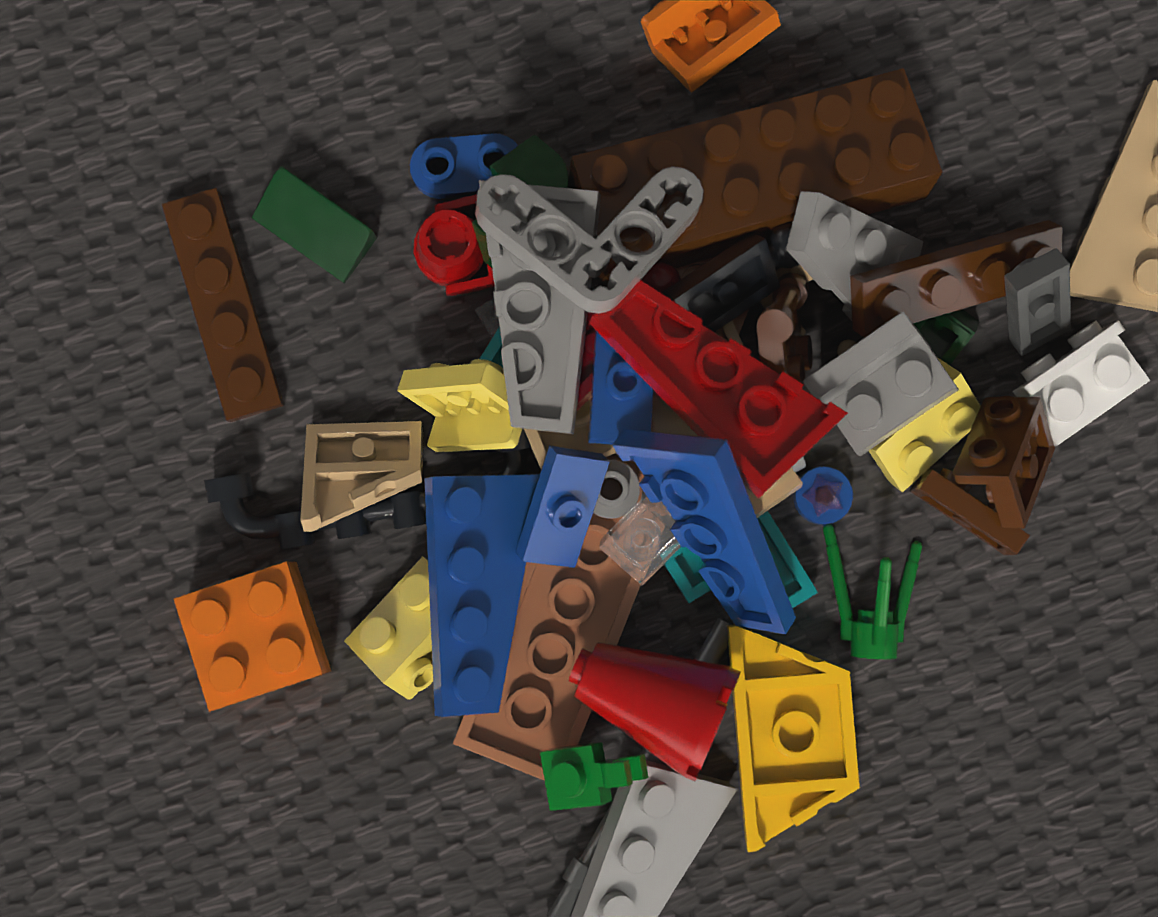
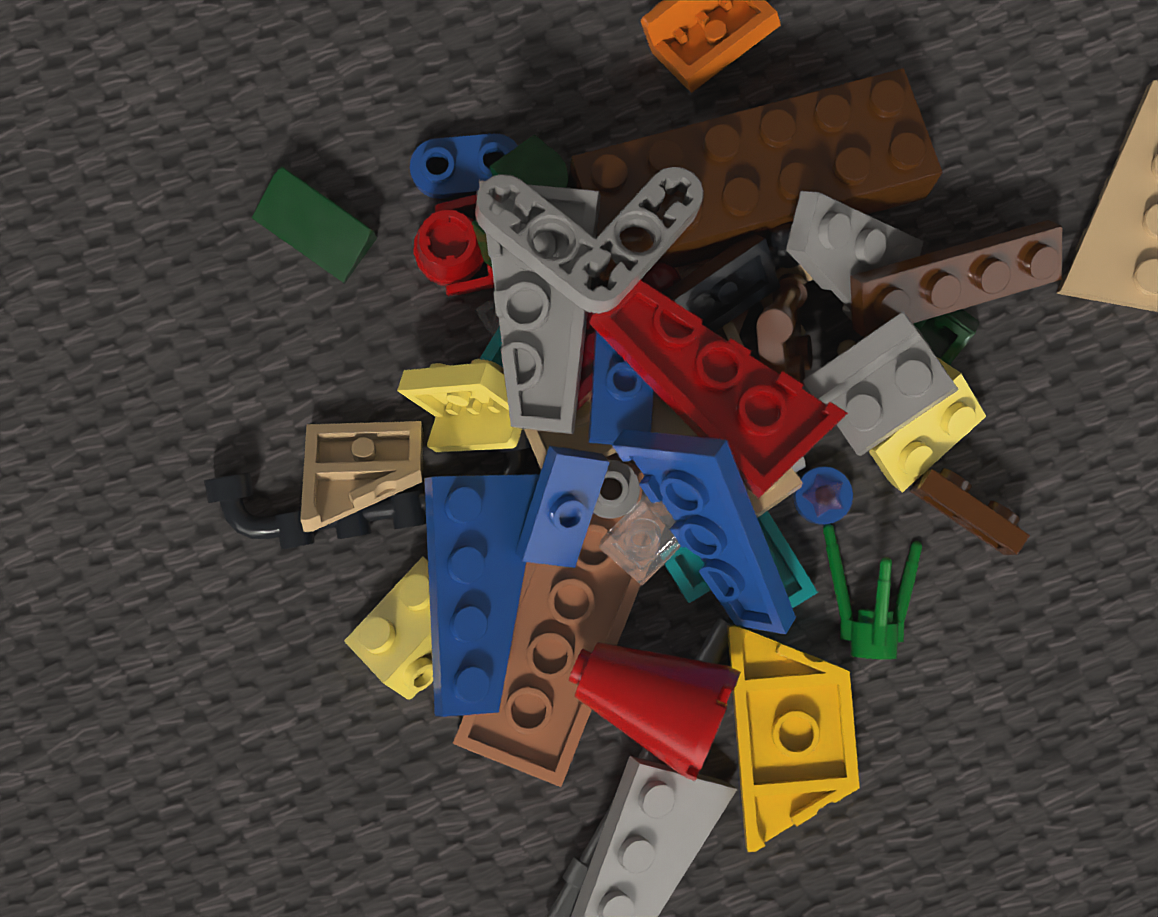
(222, 305): reddish brown plate -> none
(252, 635): orange brick -> none
(583, 777): green plate -> none
(1008, 454): reddish brown bracket -> none
(1038, 301): dark grey plate -> none
(1084, 380): white bracket -> none

